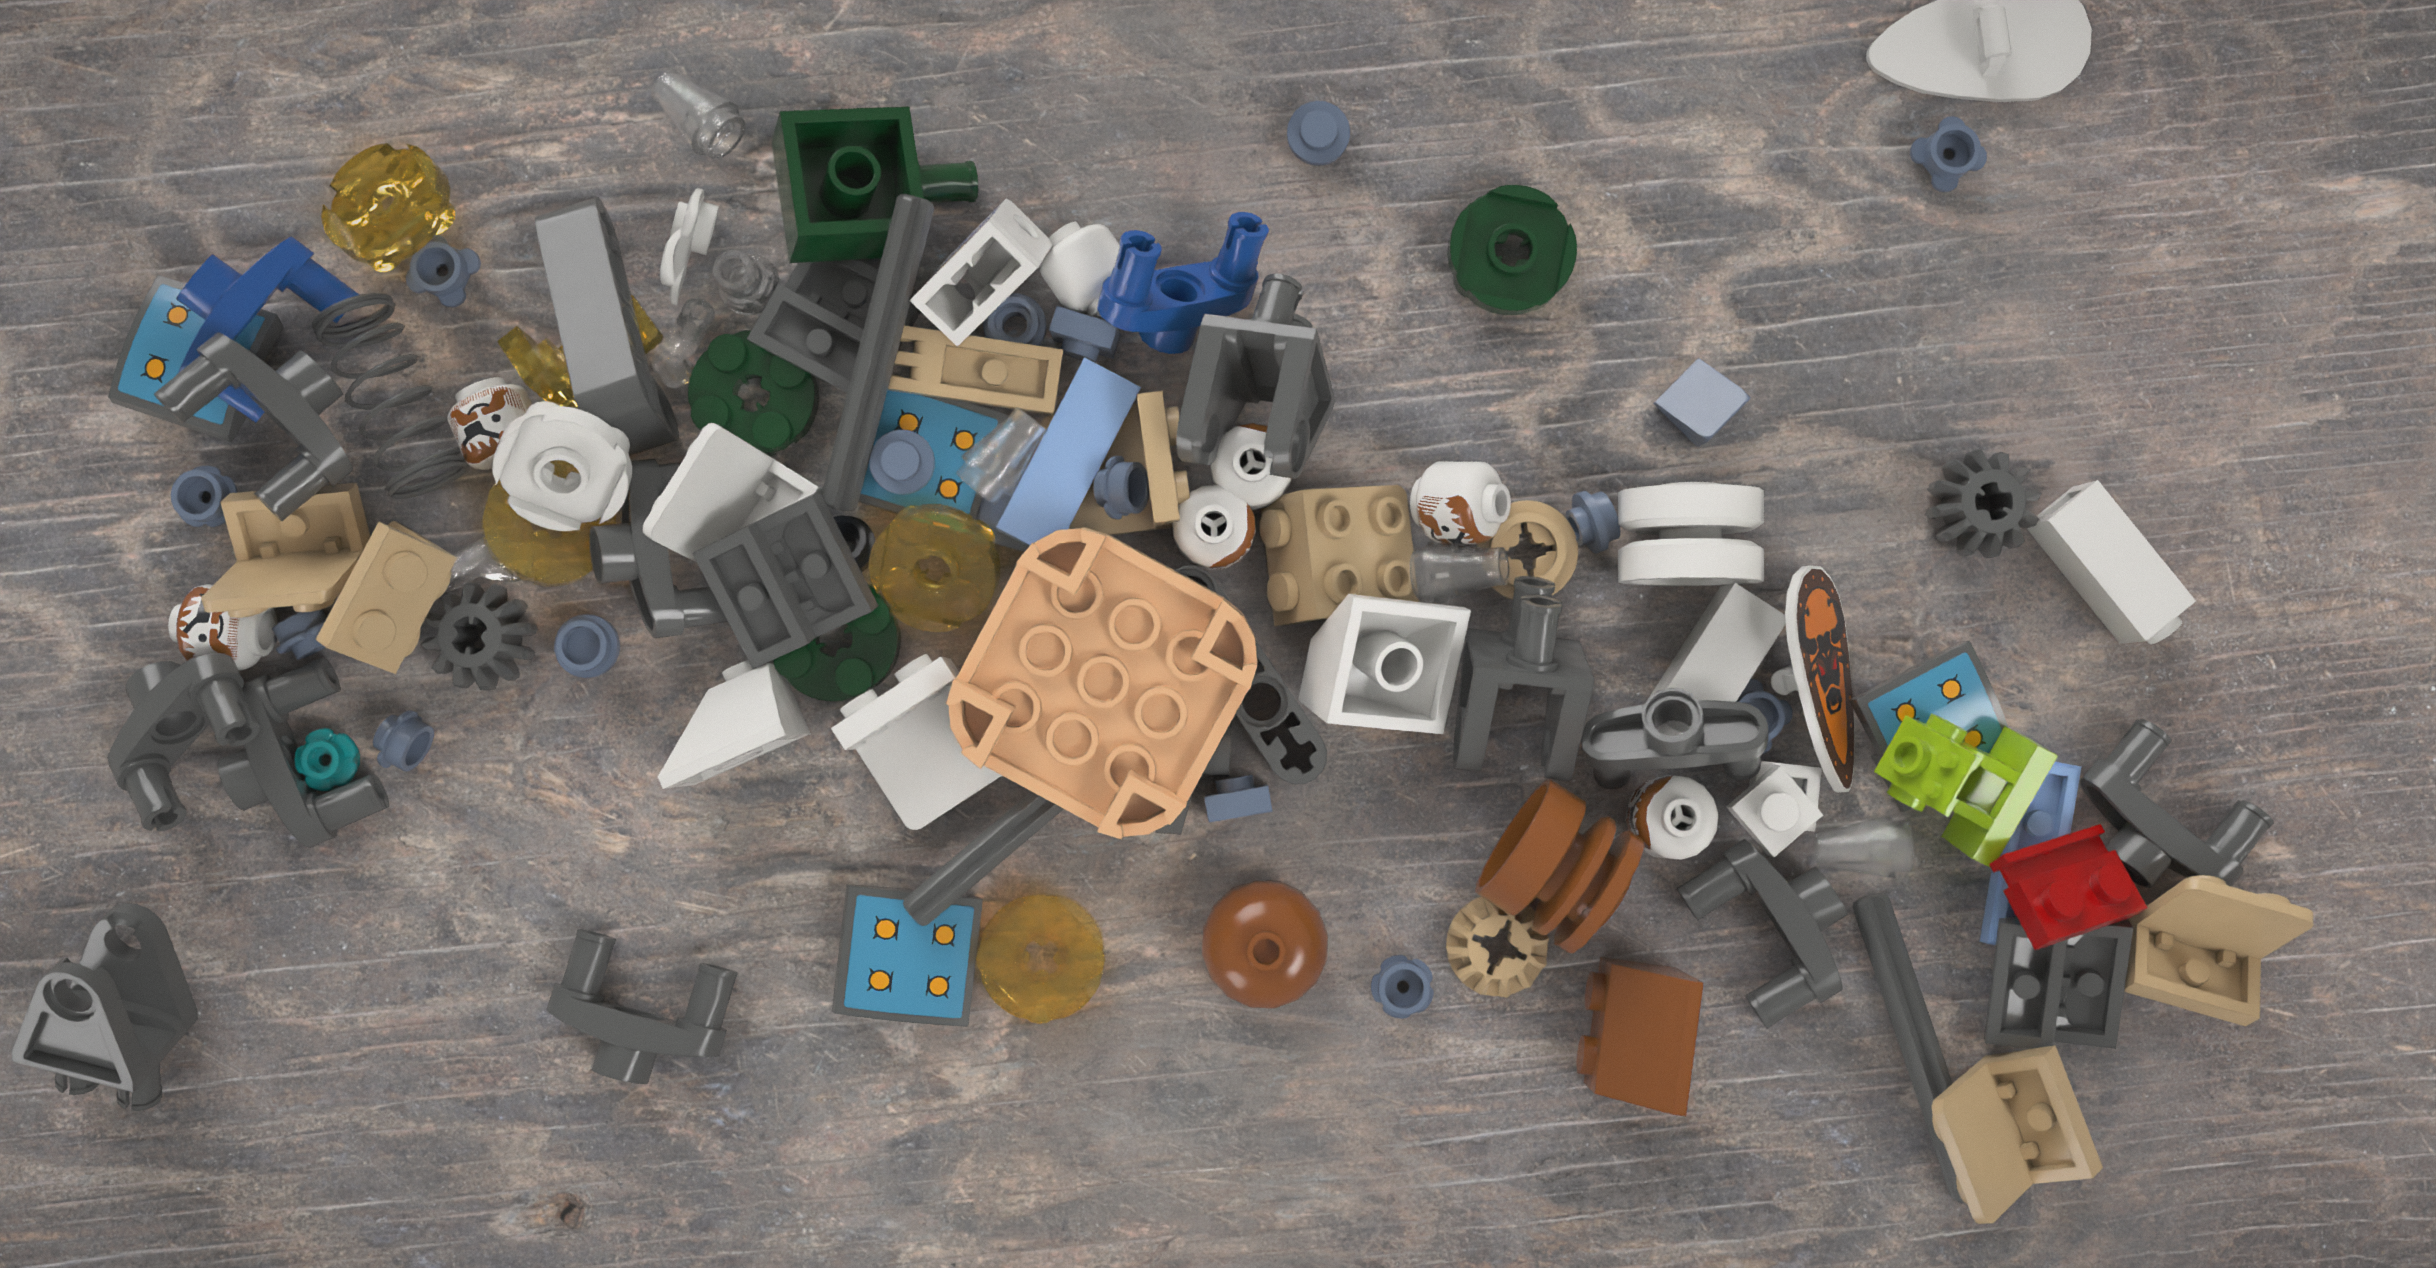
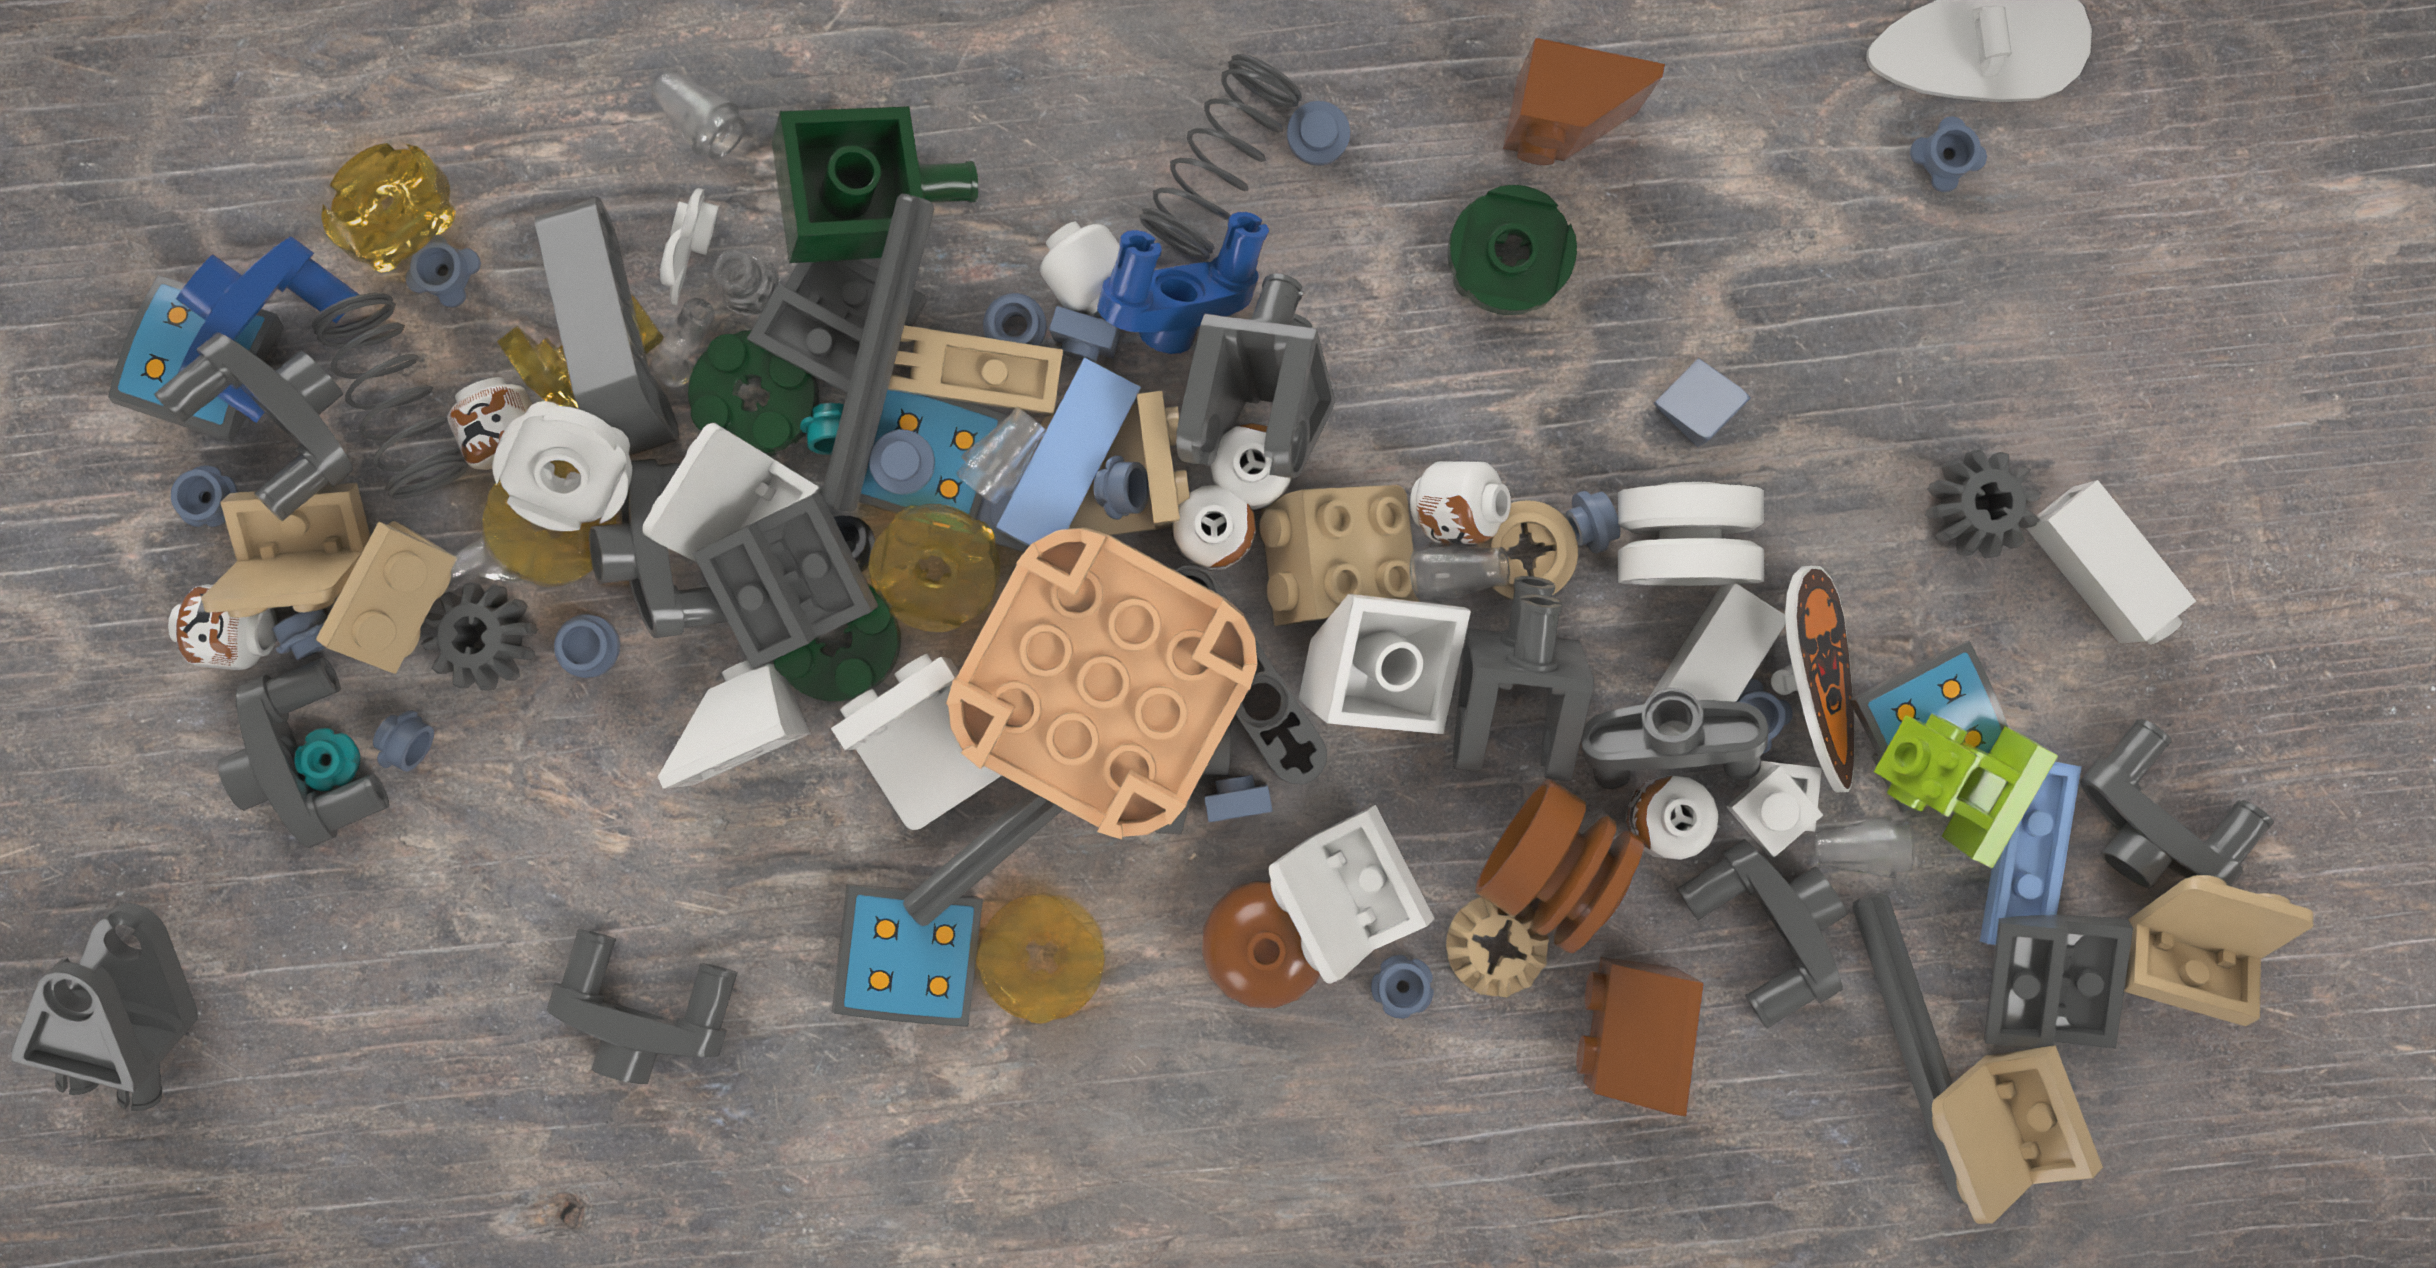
(169, 714): dark grey connector -> none
(822, 427): none -> teal plate
(993, 261): white torso -> none
(1159, 220): none -> dark grey piece
(1348, 893): none -> white bracket
(1572, 98): none -> dark orange slope
(2068, 887): red plate -> none

